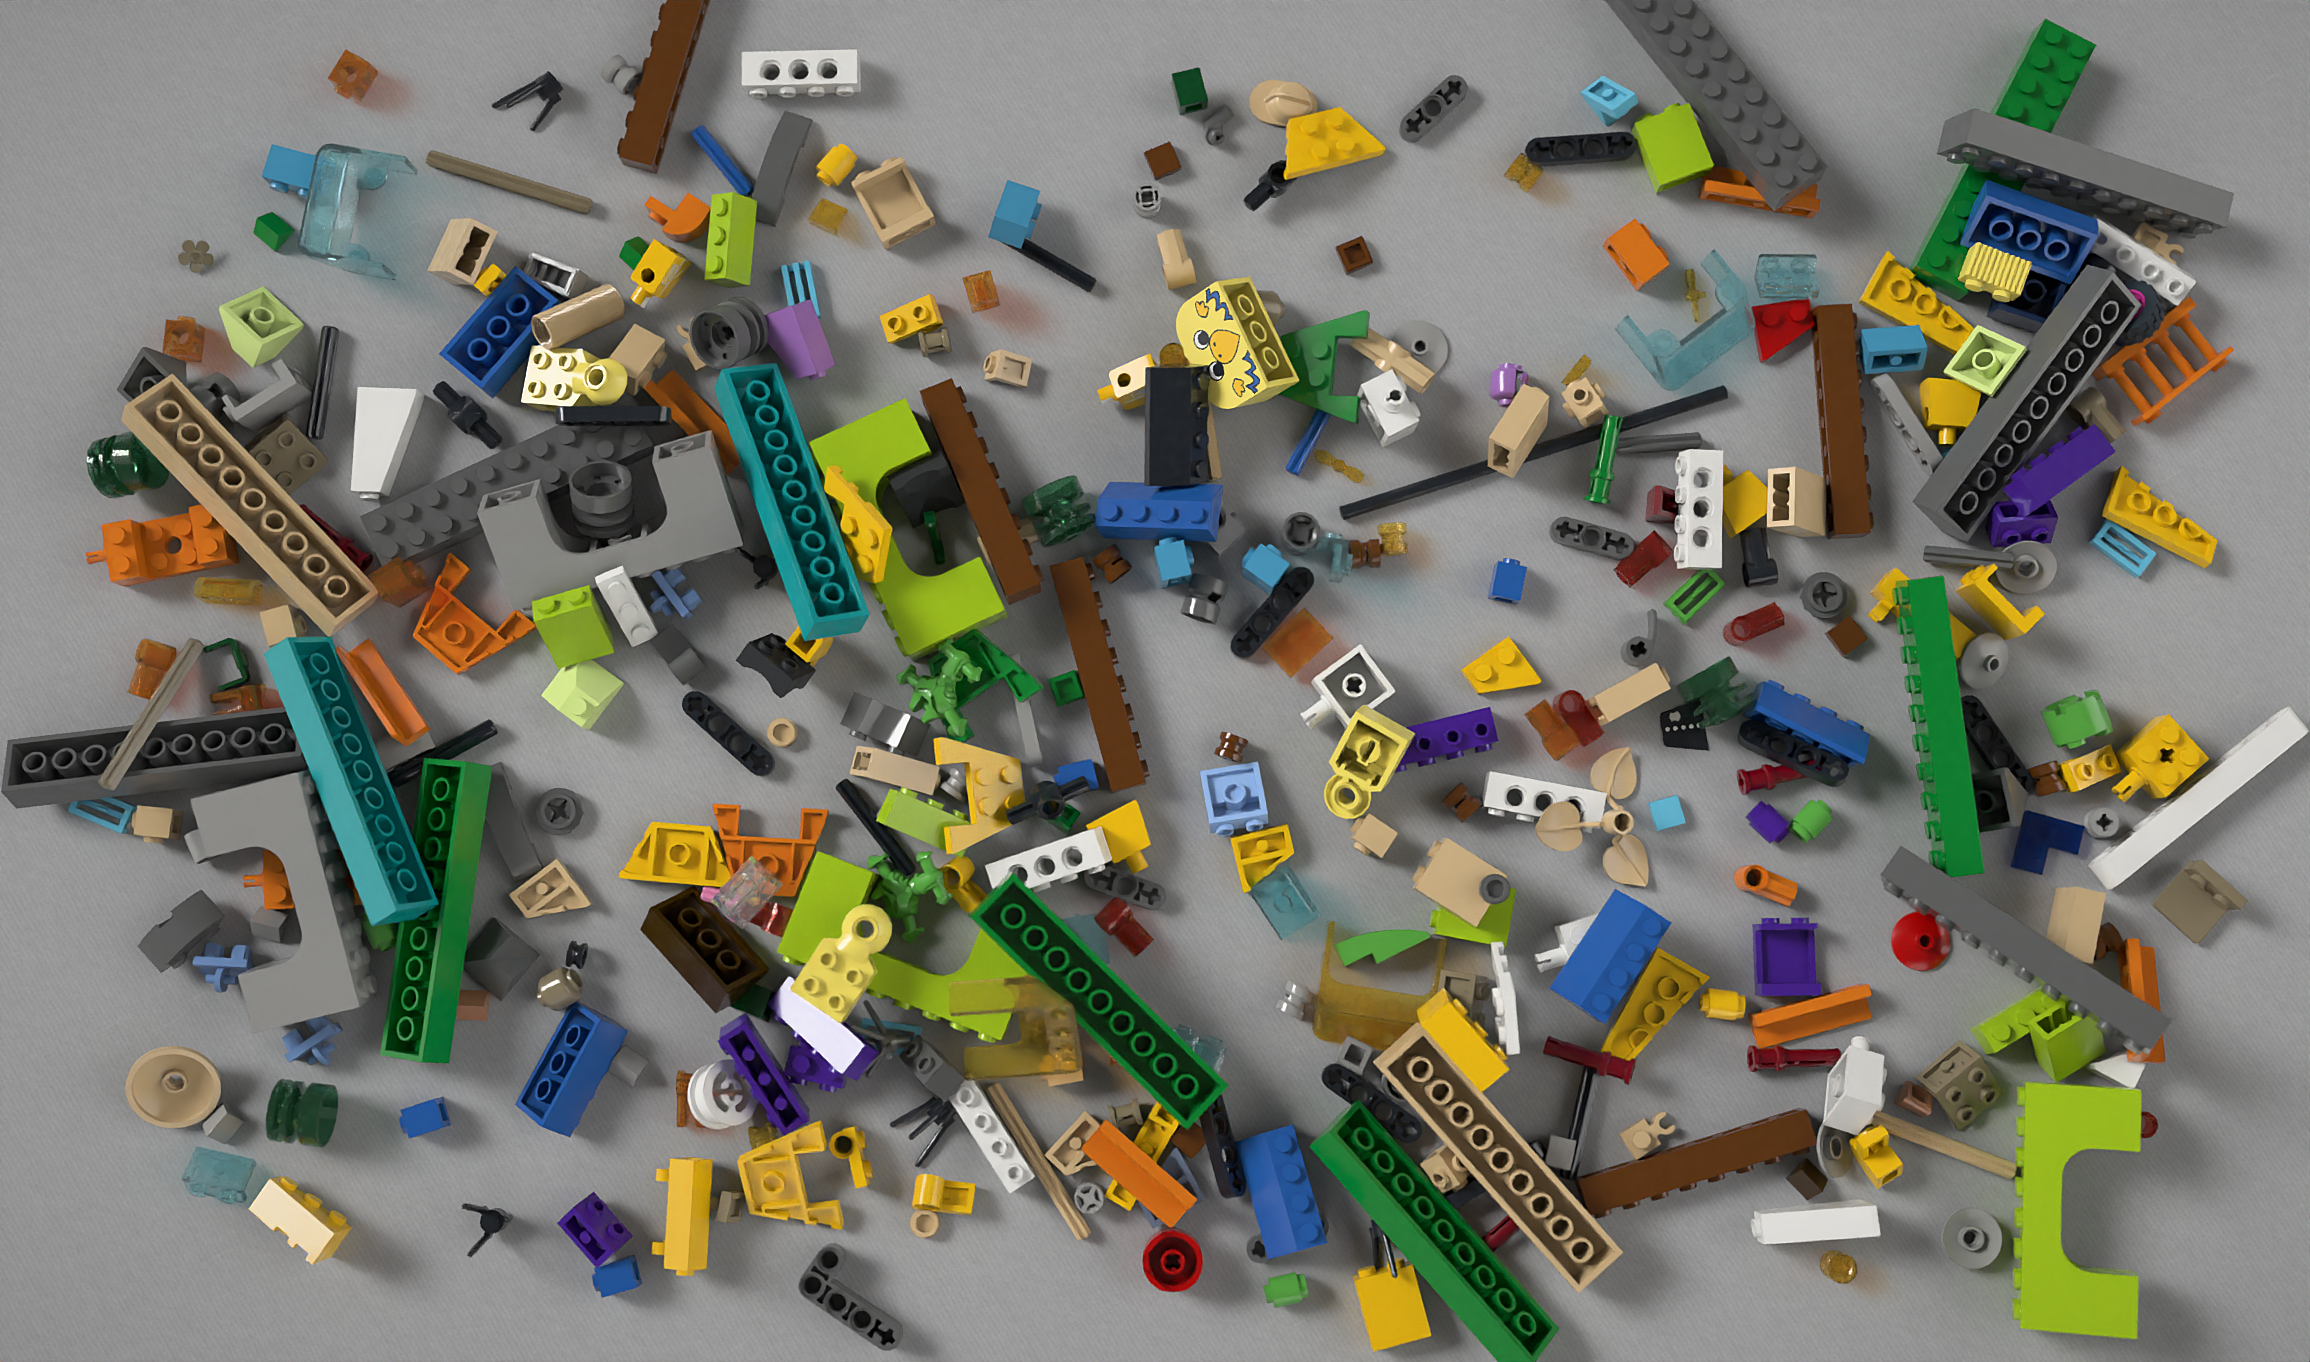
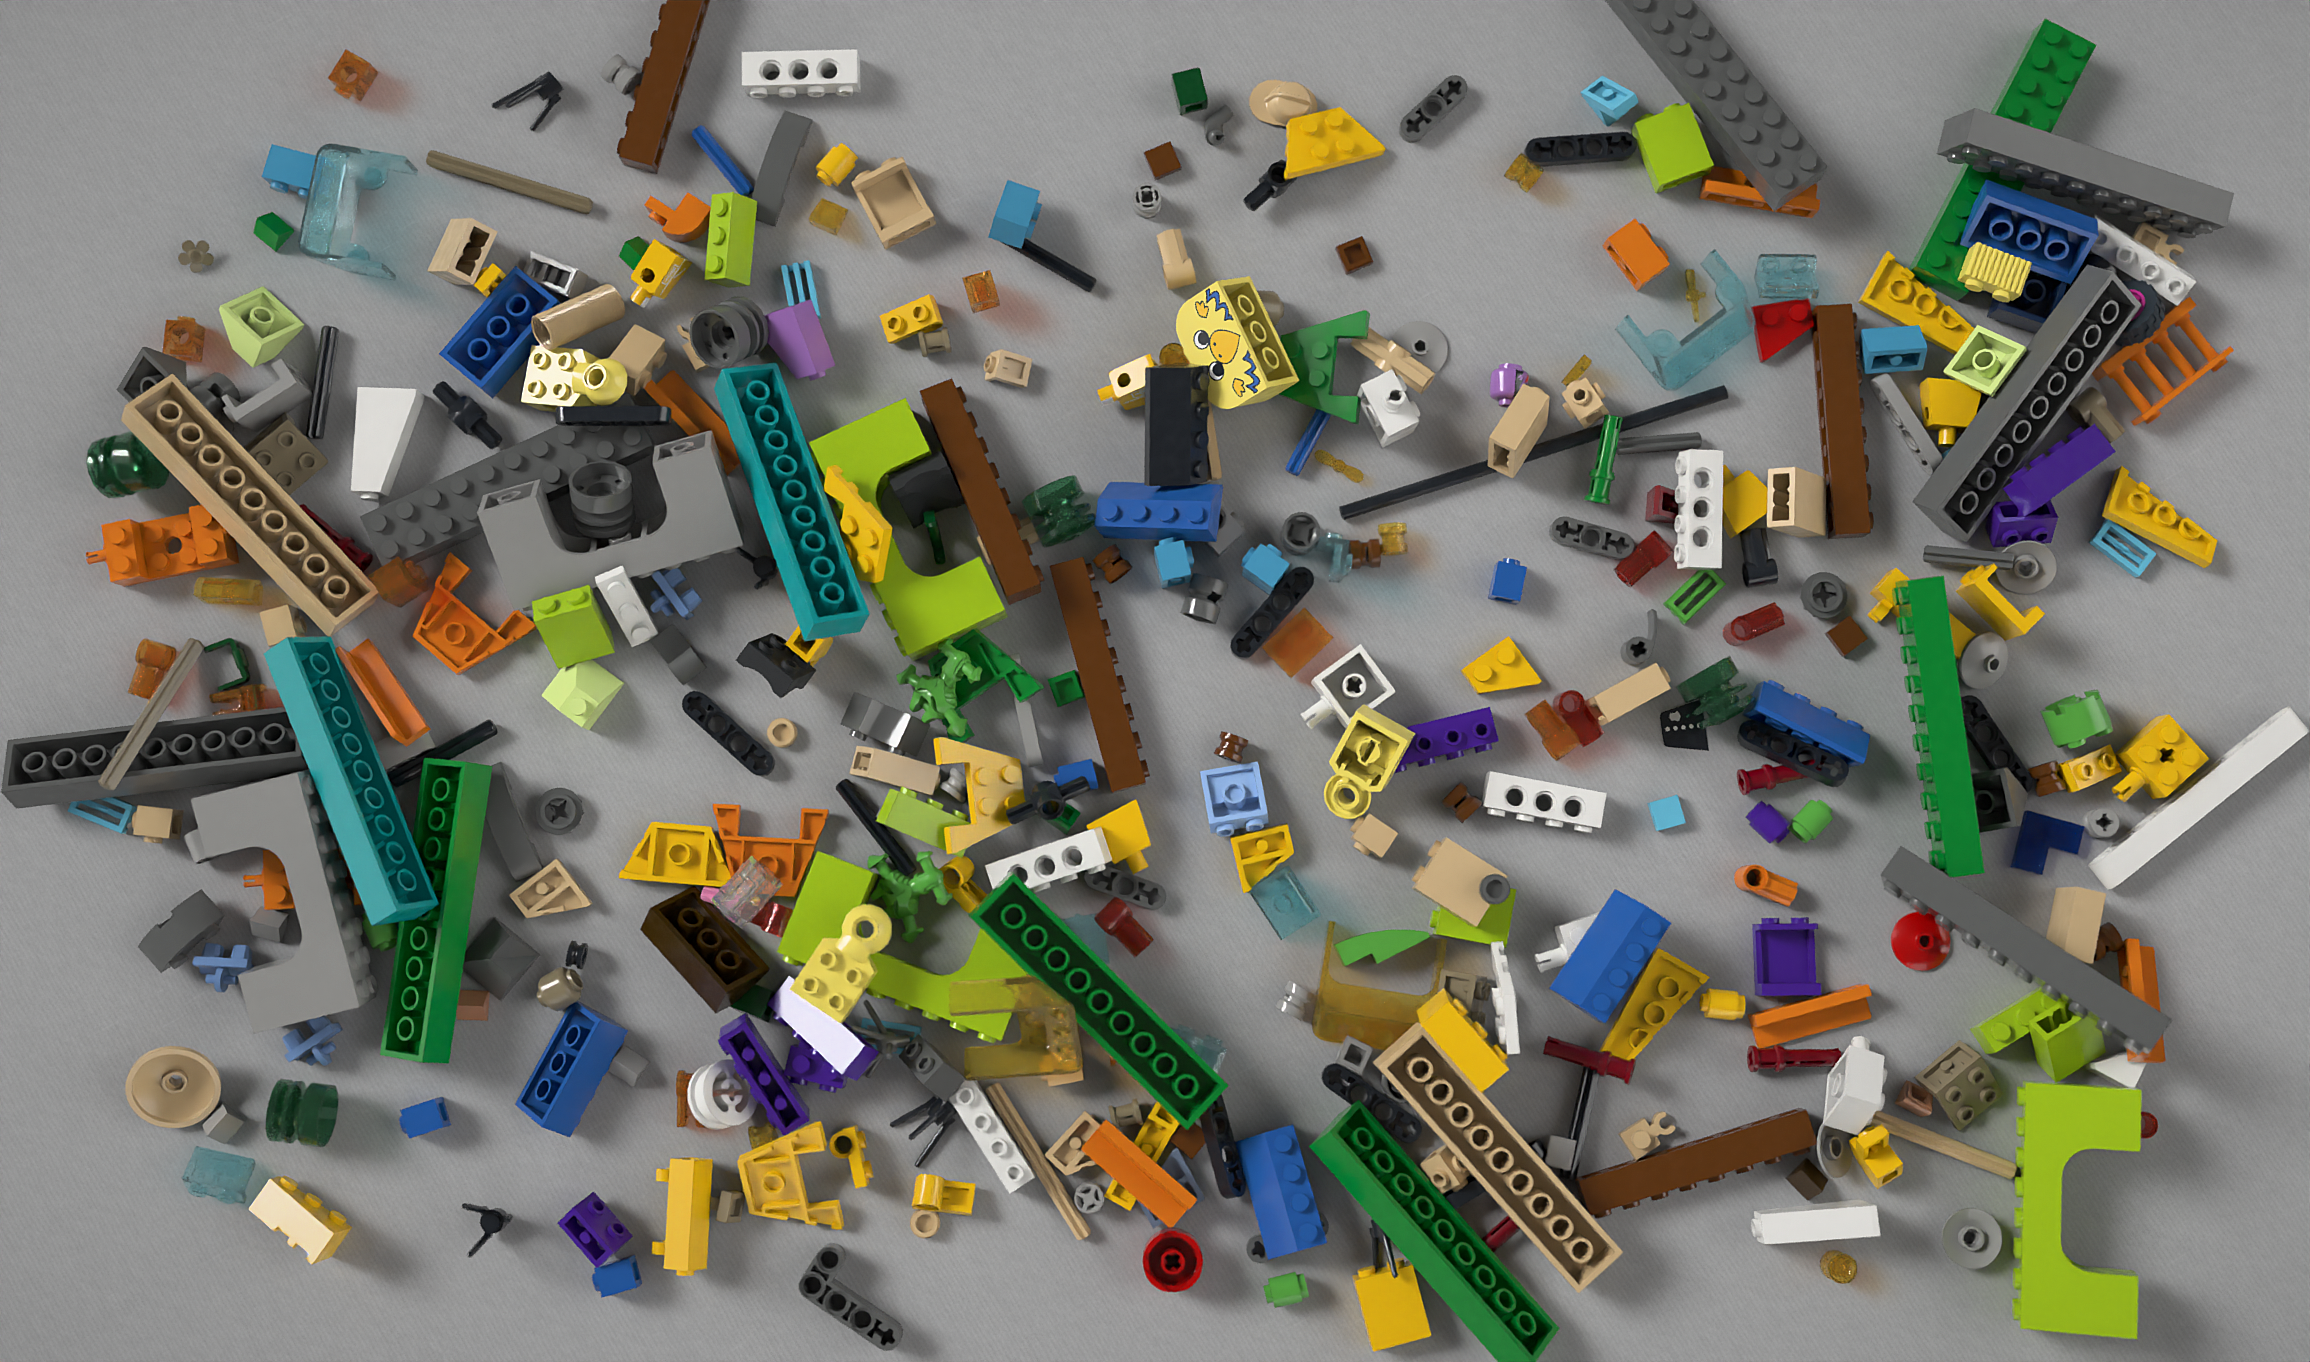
(1561, 830): tan plant -> none
(2197, 900): dark tan bracket -> none

